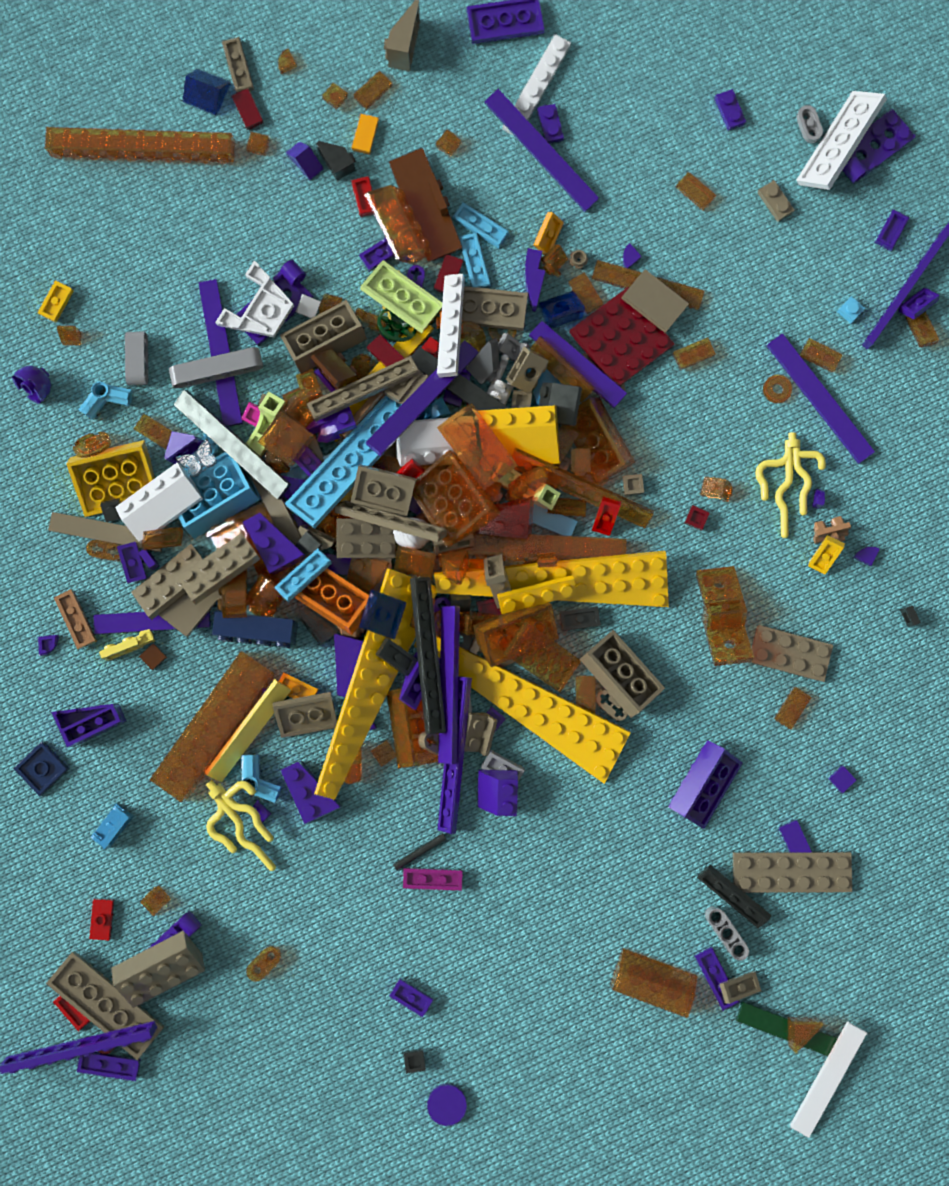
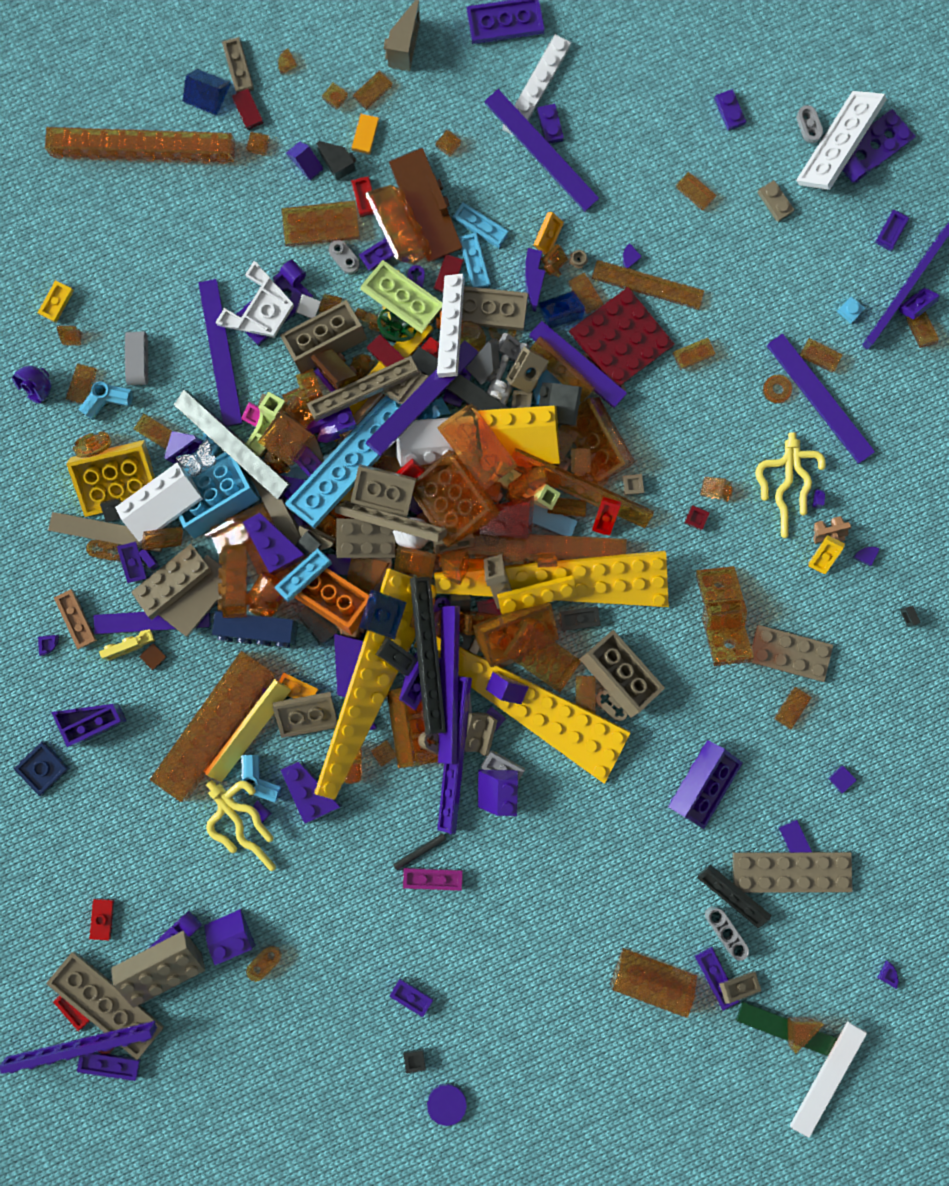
(81, 383): none -> clear orange plate
(112, 826): dark azure hinge -> none
(155, 900): clear orange slope -> none
(216, 367): light grey beam -> none
(218, 568): dark tan plate -> none
(228, 937): none -> dark purple slope
(320, 223): none -> clear orange plate
(343, 256): none -> light grey plate
(506, 688): none -> dark purple slope
(655, 301): dark tan tile -> none
(889, 975): none -> dark purple tile

